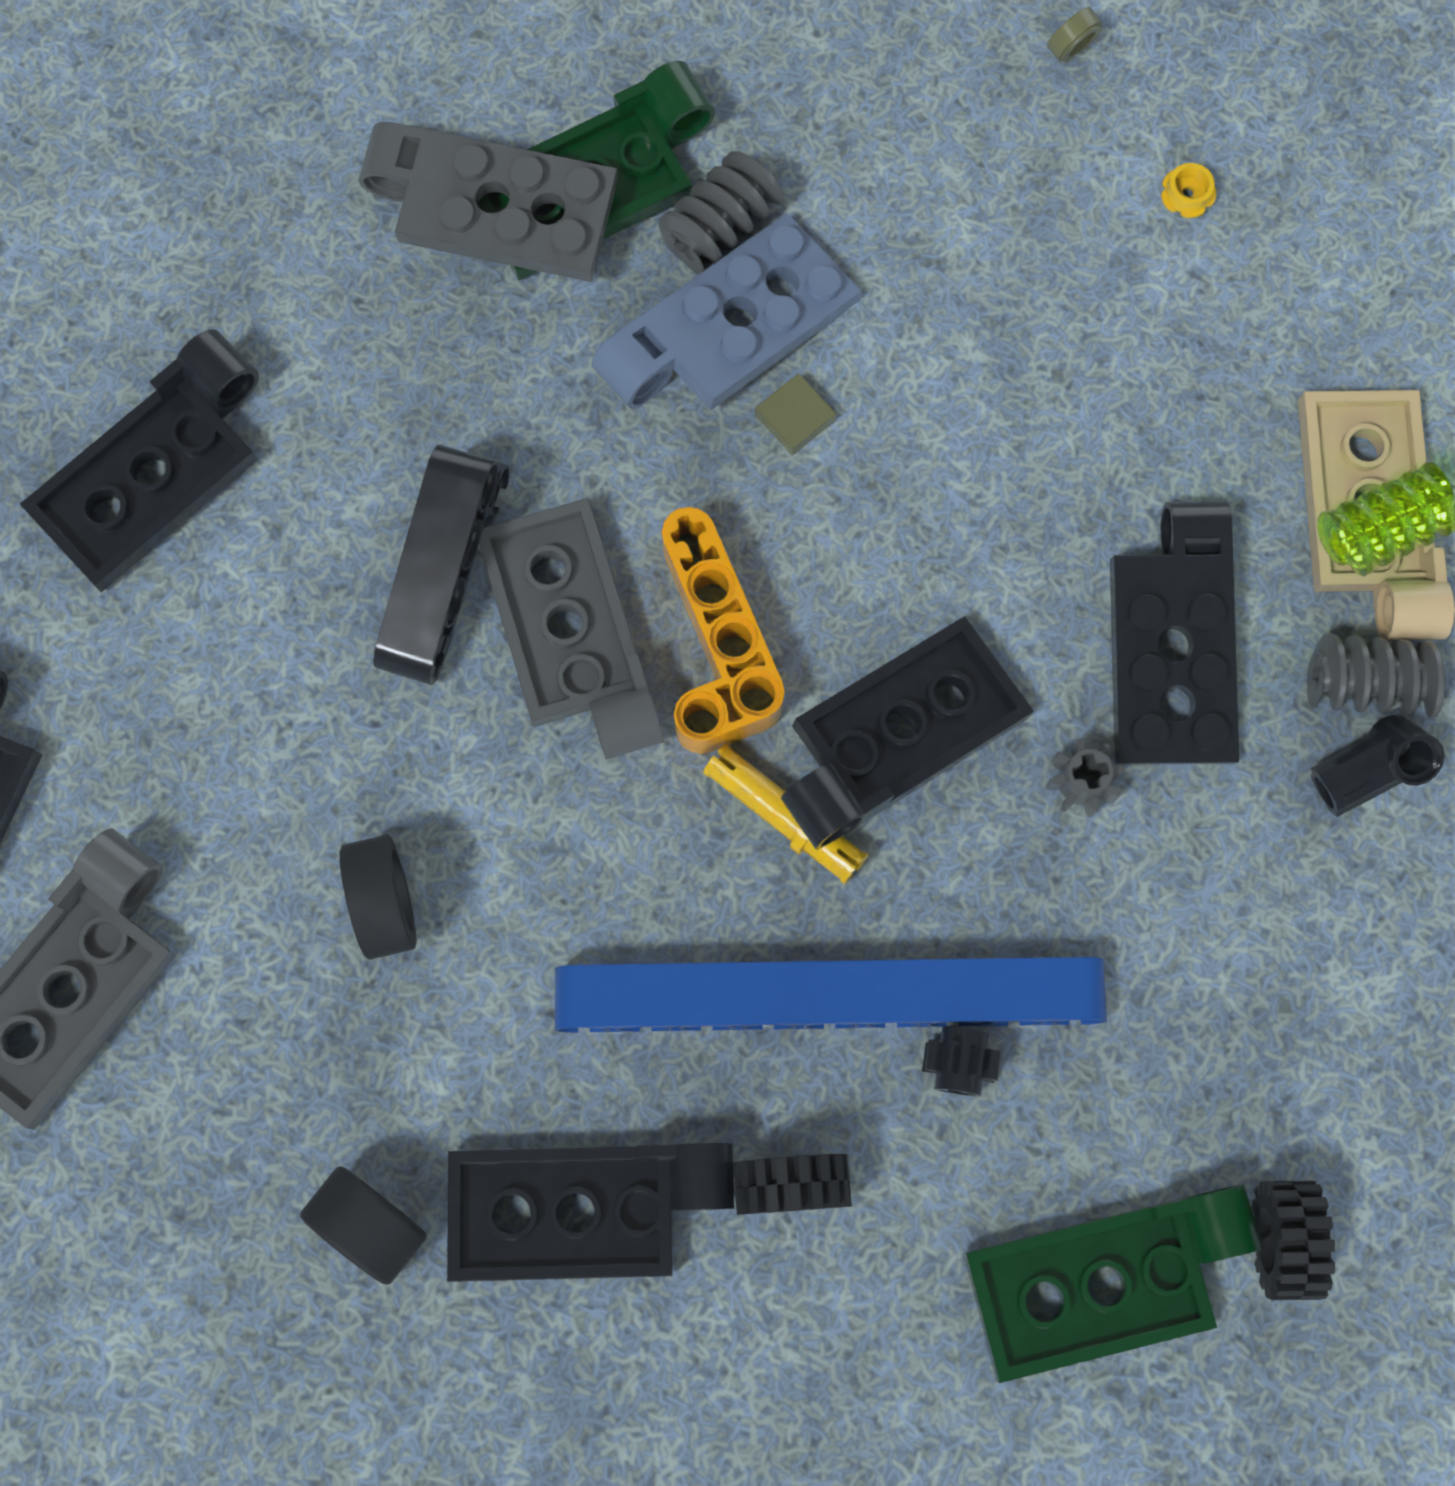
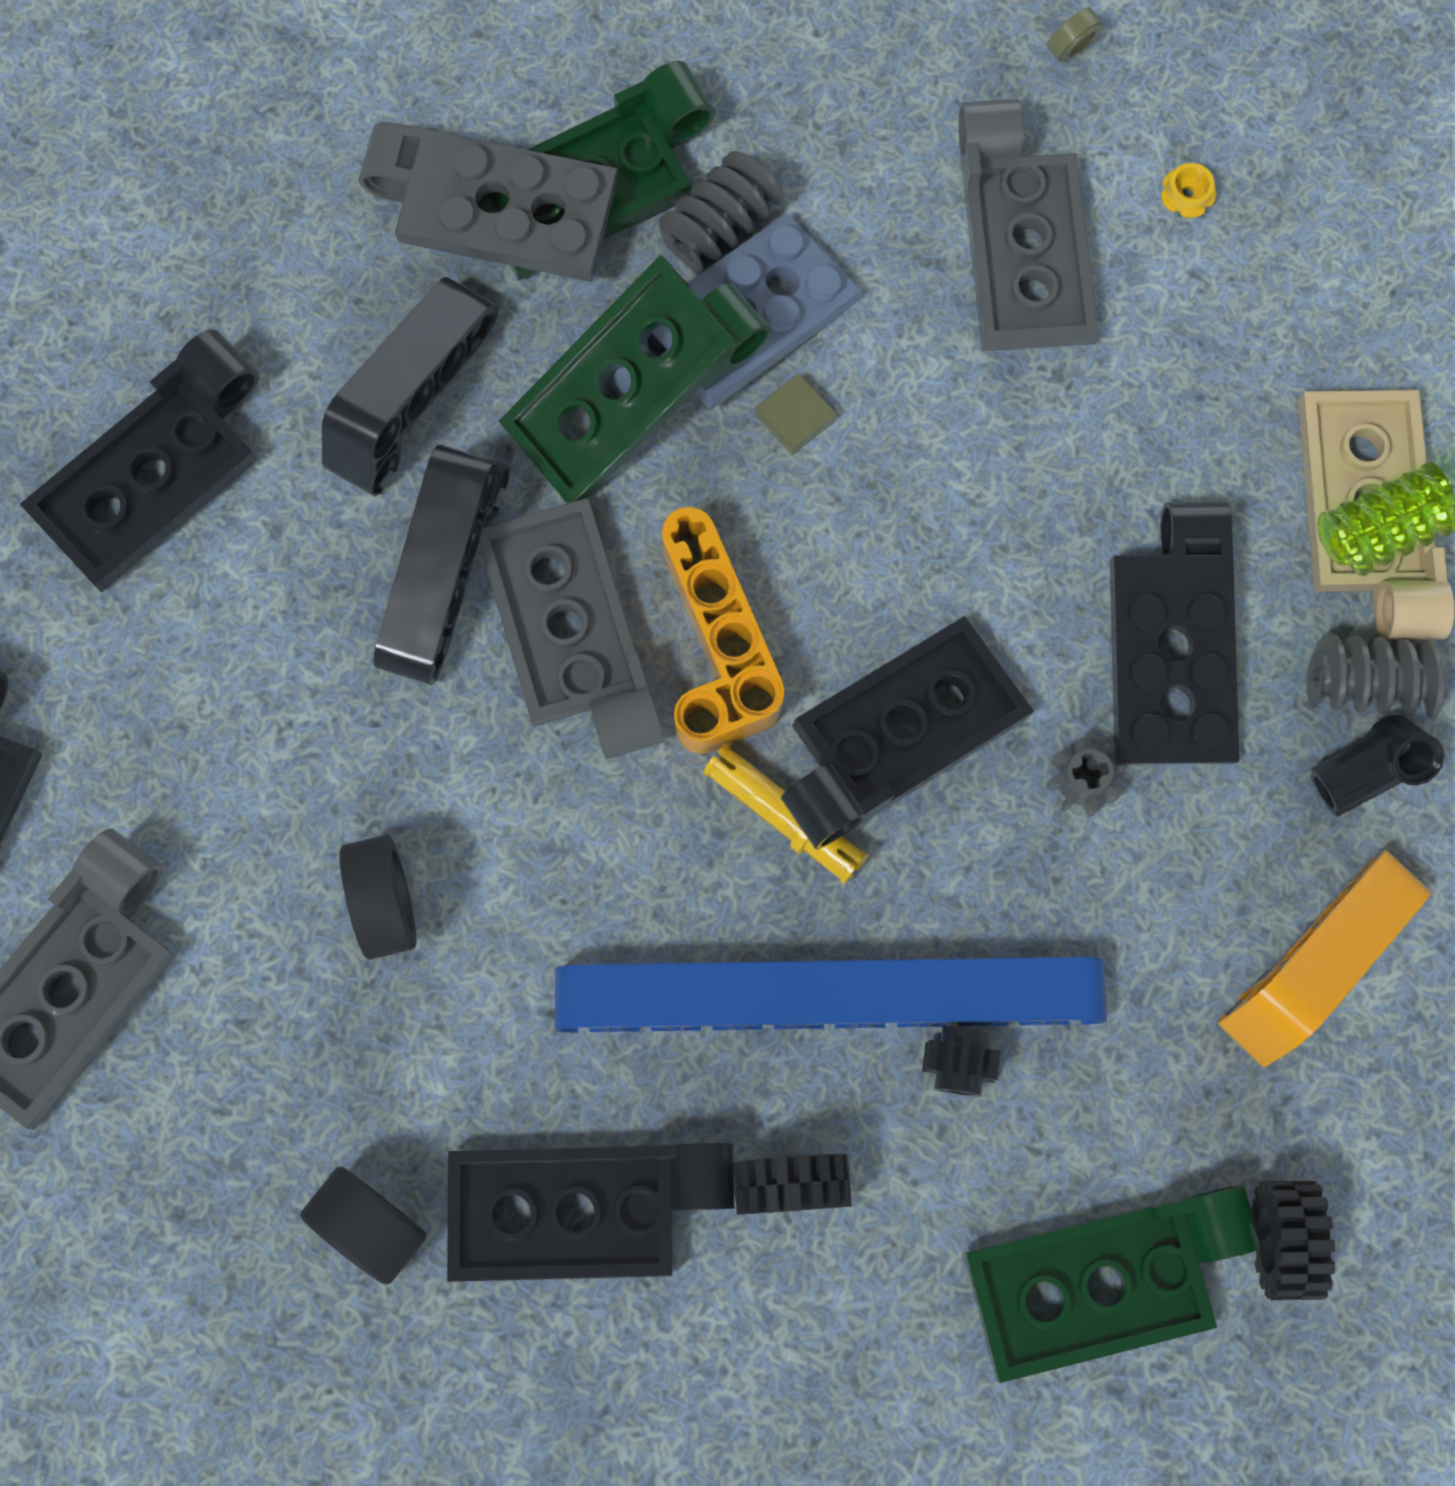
(400, 381): none -> black beam
(706, 343): none -> dark green hinge
(1014, 194): none -> dark grey hinge
(1326, 960): none -> light orange beam

